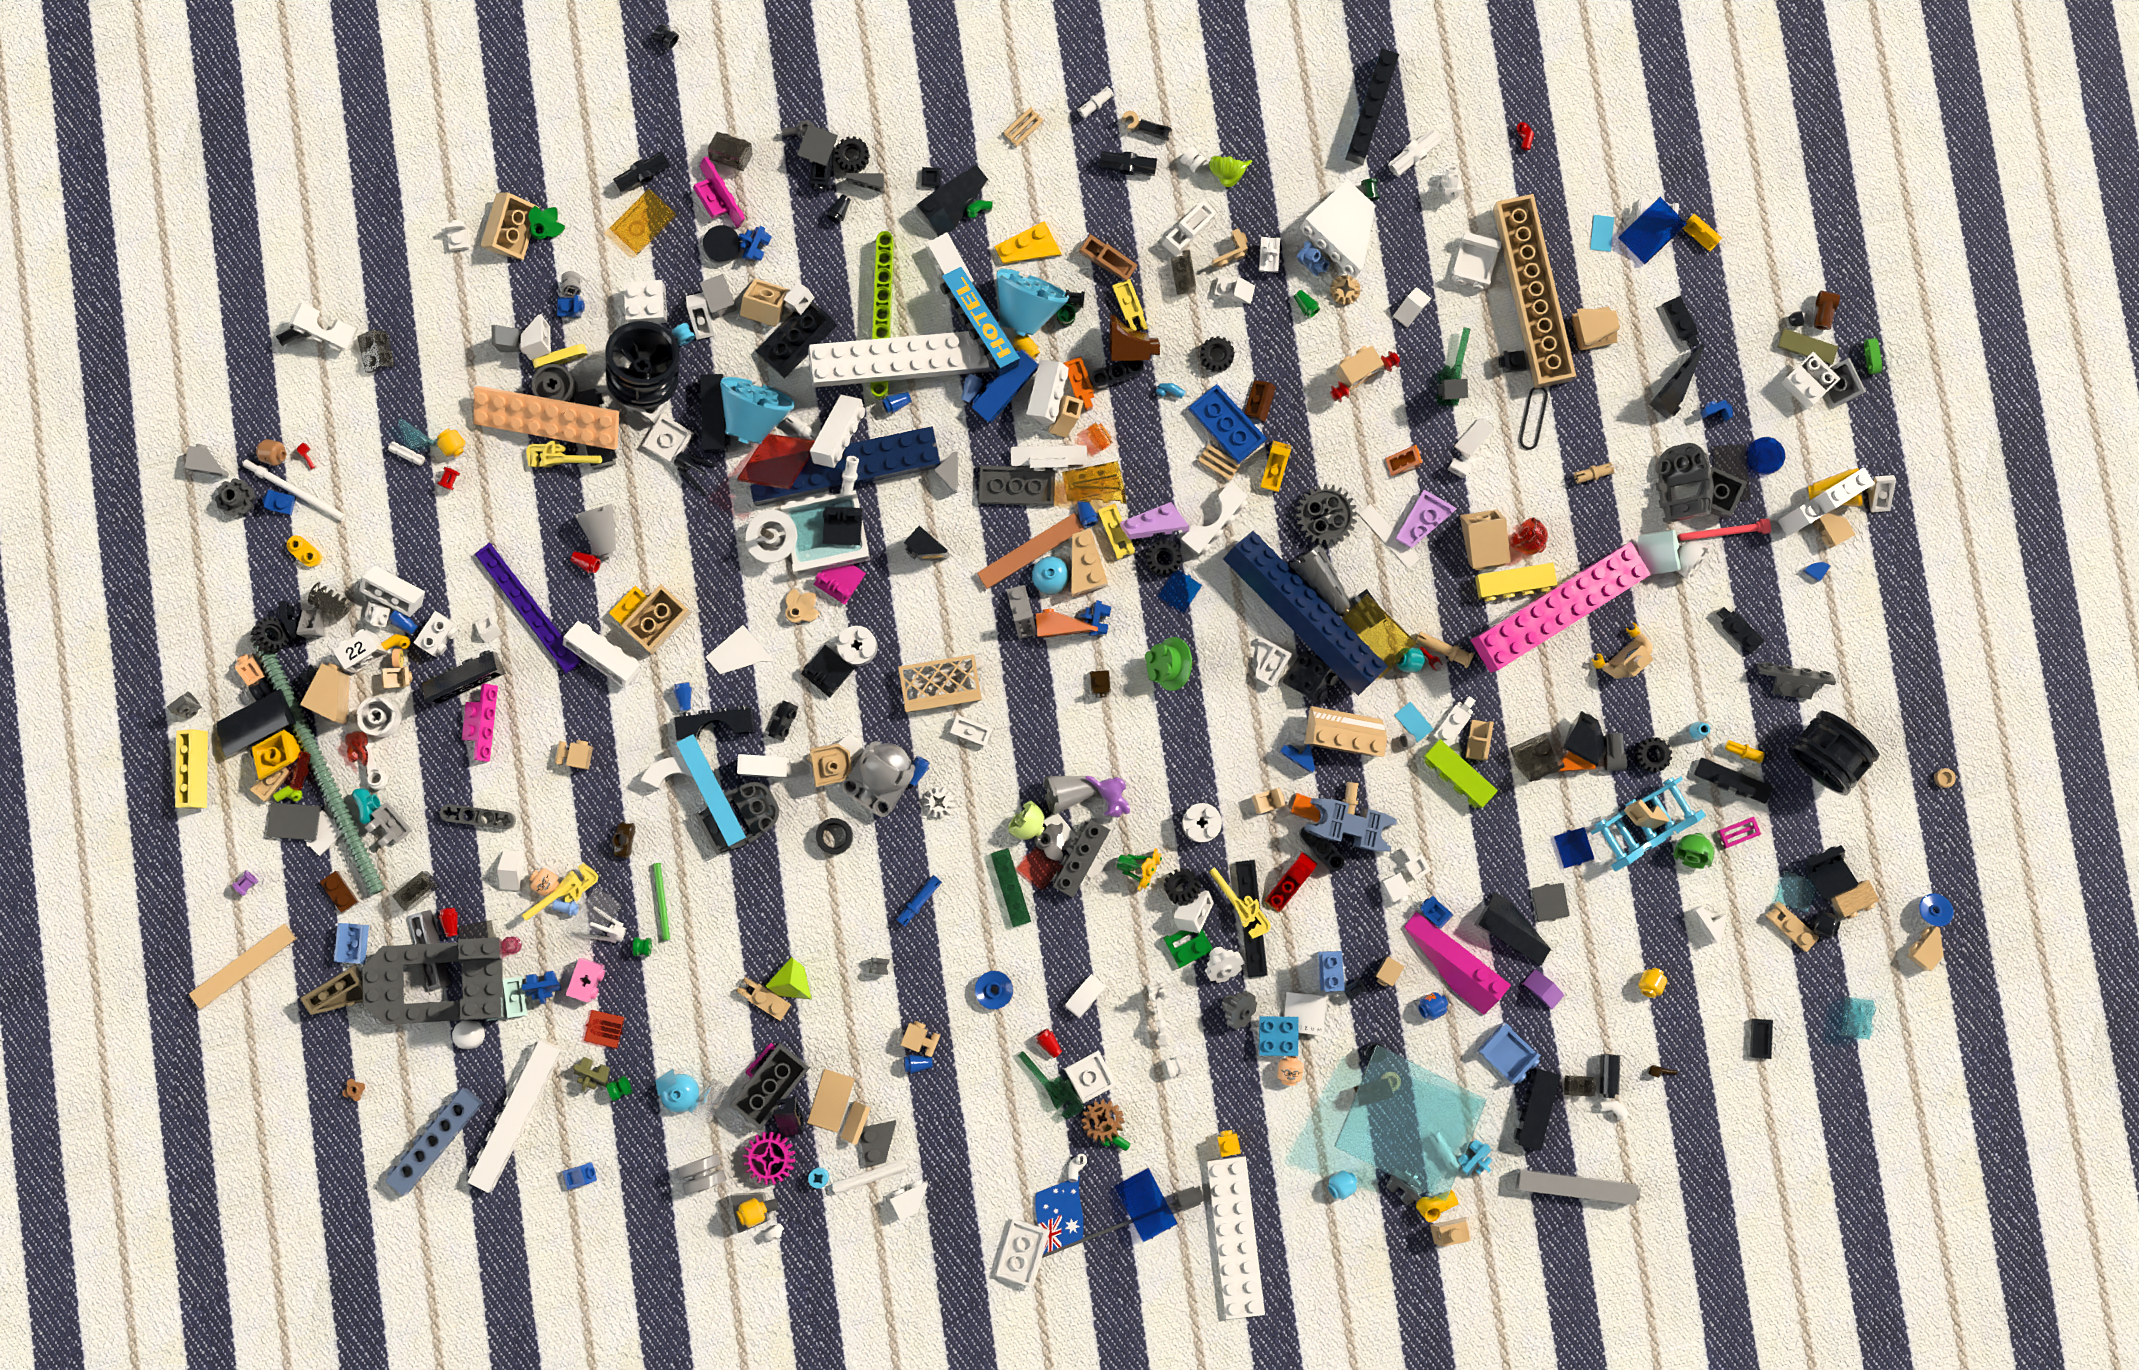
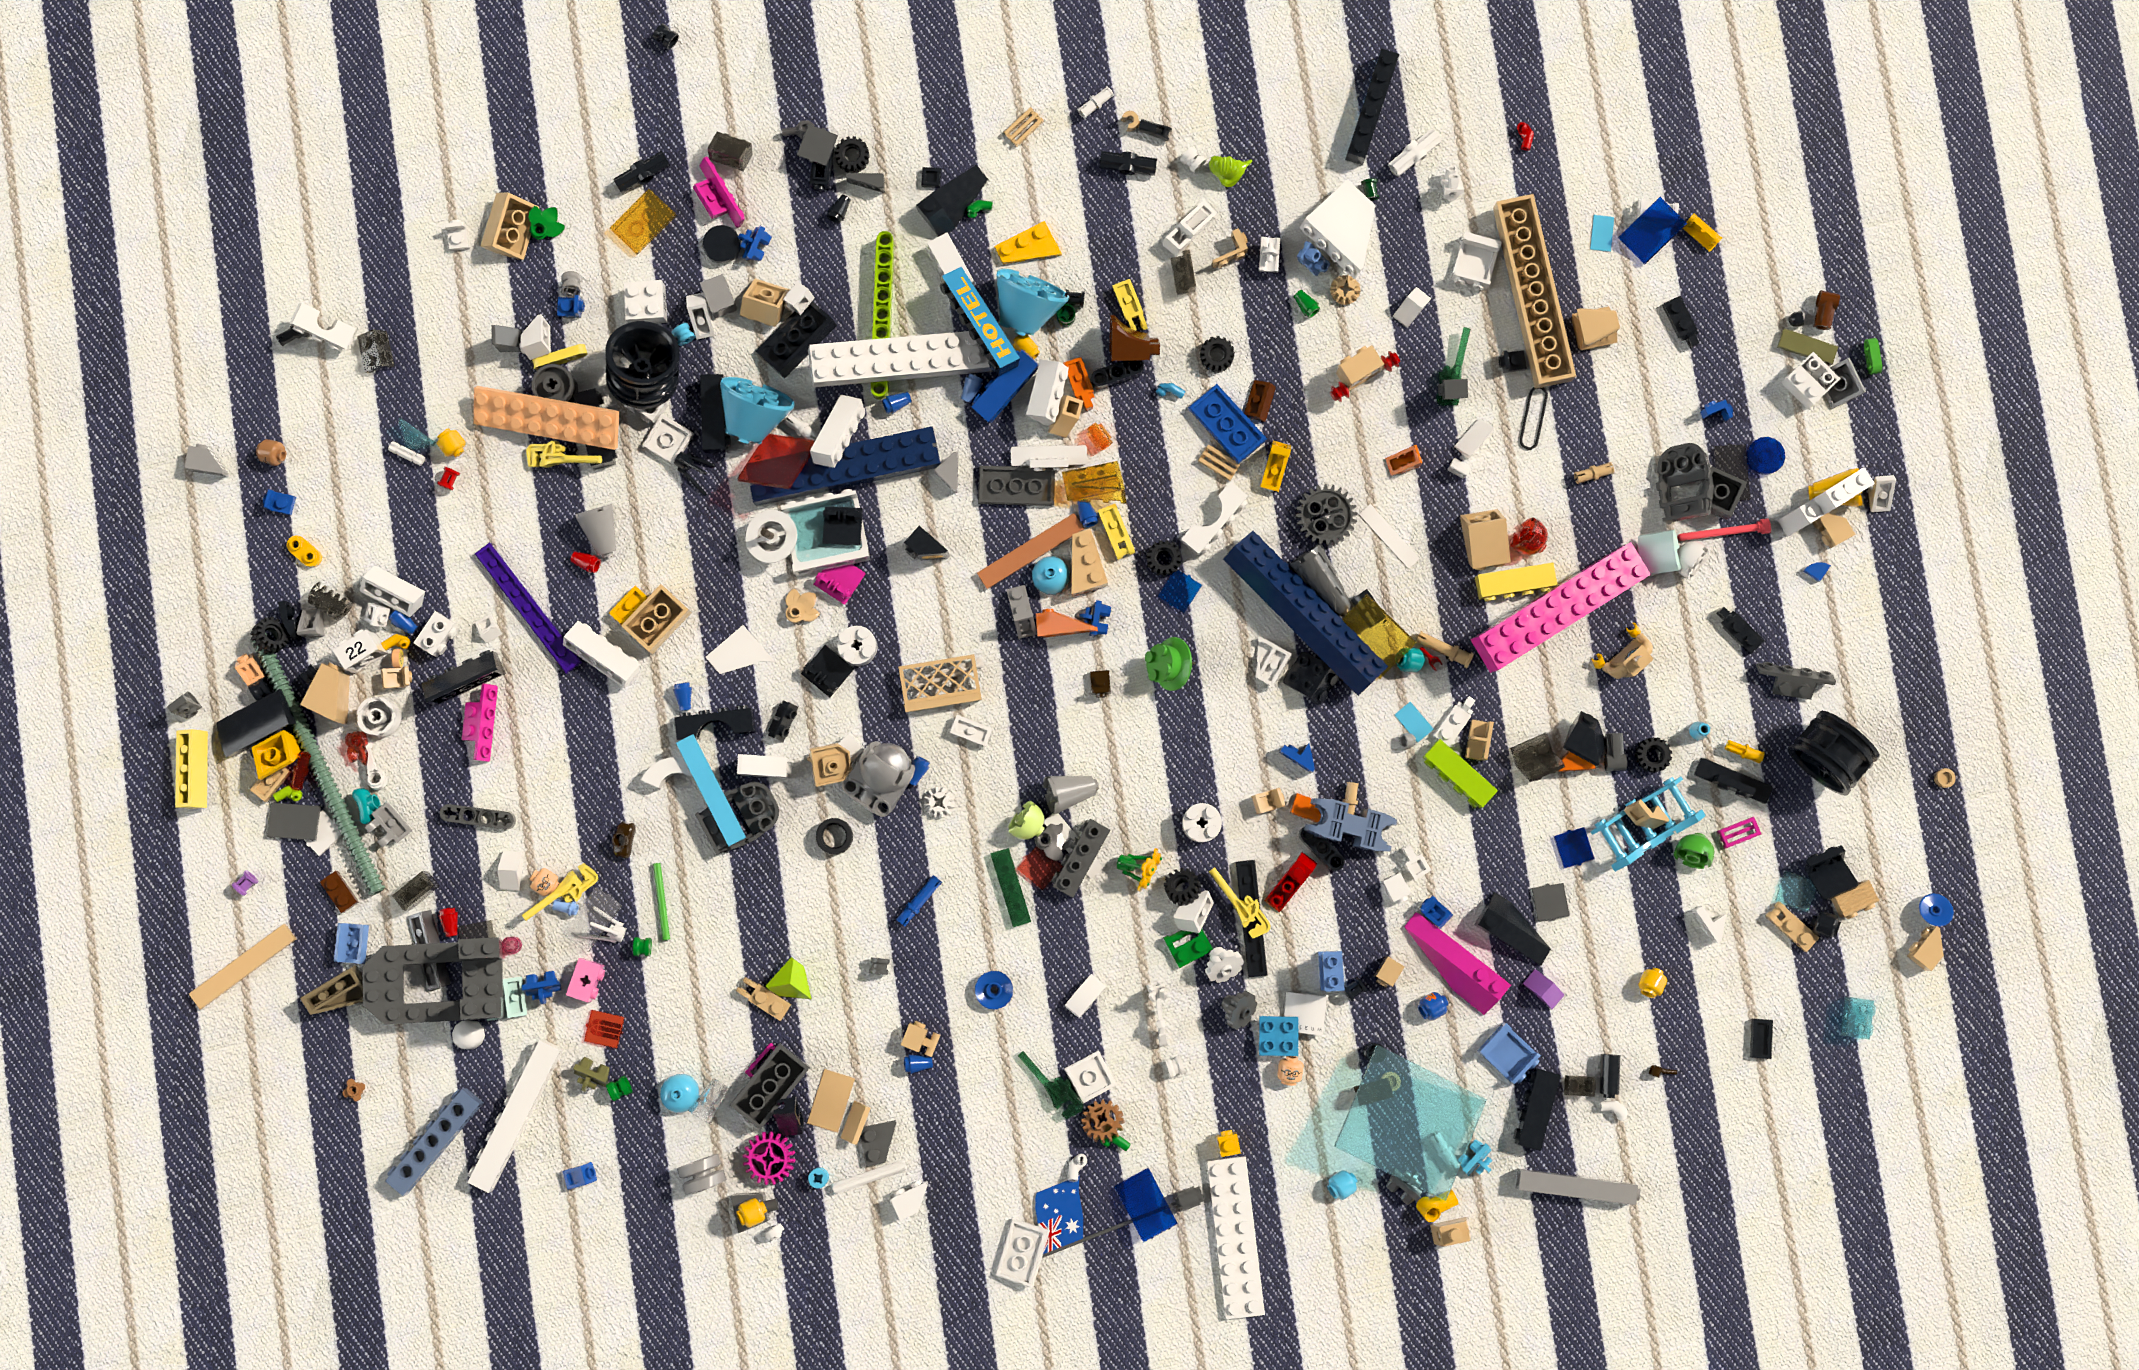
(235, 498): dark grey plant -> none
(262, 472): white bar -> none
(303, 449): red hand -> none
(577, 755): tan brick -> none
(665, 1081): medium azure sticker -> none
(849, 475): white pin -> none
(1048, 1042): red cone -> none
(1107, 258): medium nougat slope -> none
(1112, 791): medium lavender animal -> none
(1158, 520): lavender wing -> none
(1235, 290): white slope -> none
(1346, 732): tan slope -> none
(1423, 518): lavender wing -> none
(1673, 393): black wedge -> none

